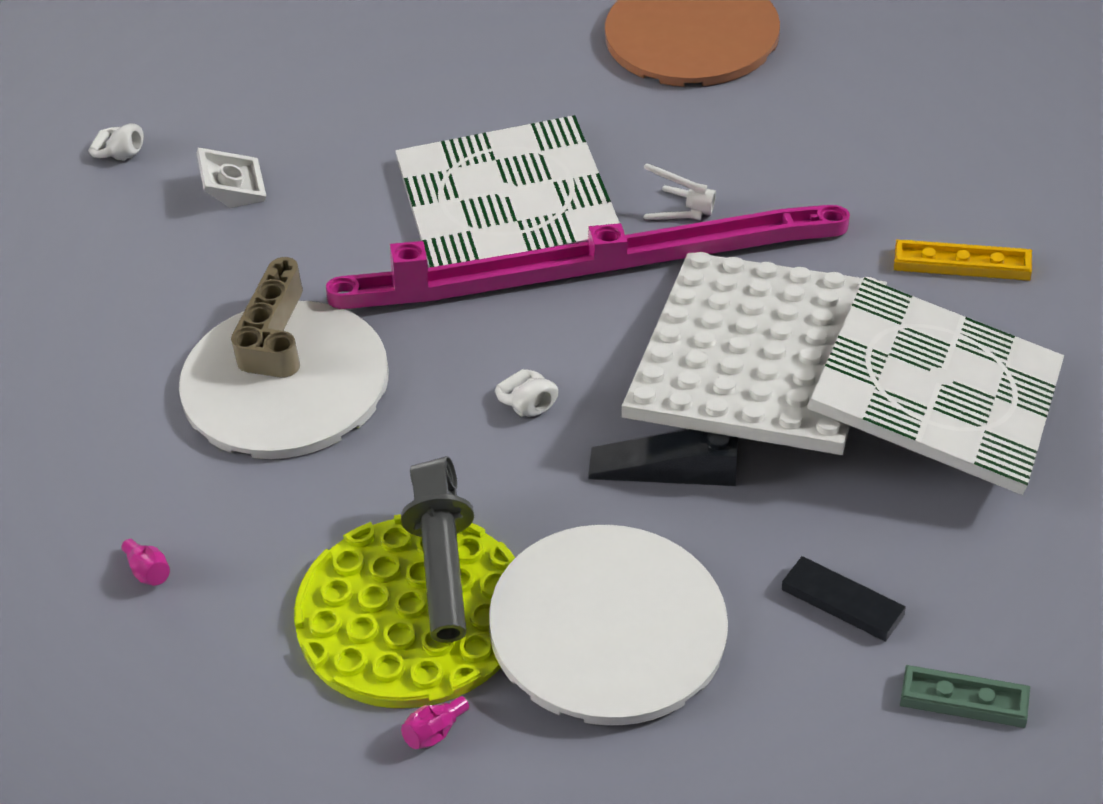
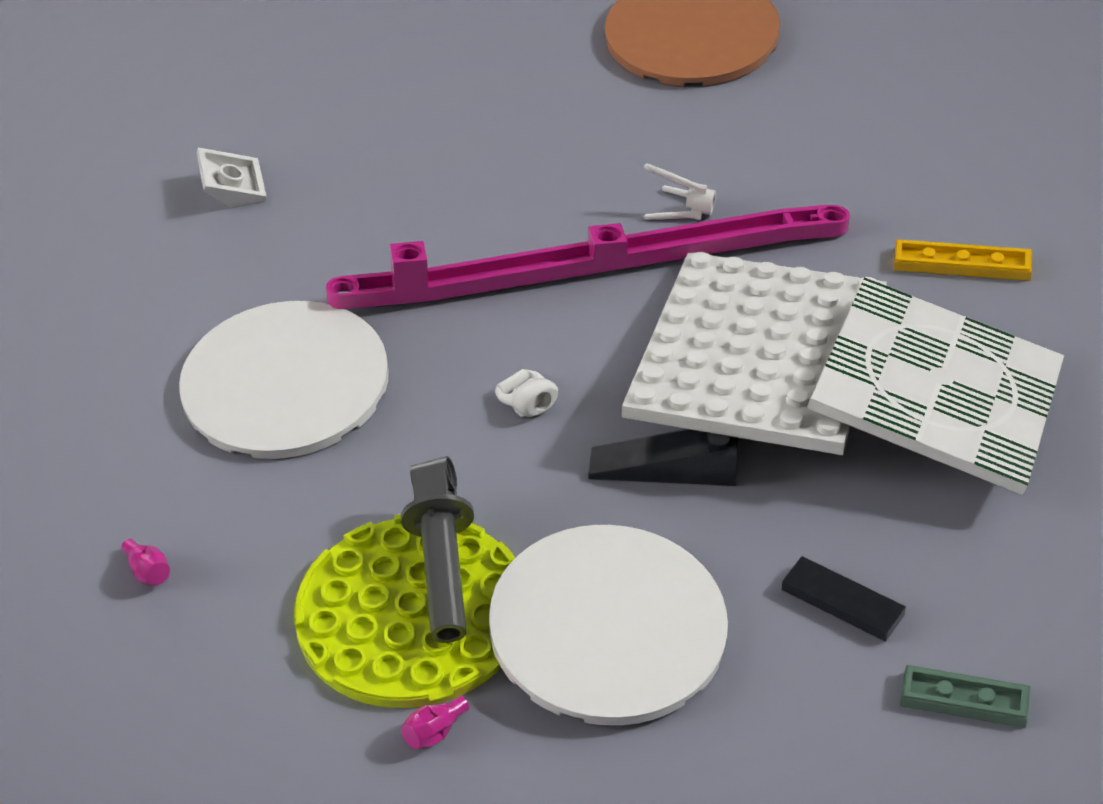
(122, 144): white piece -> none
(260, 336): dark tan beam -> none
(504, 191): white tile -> none

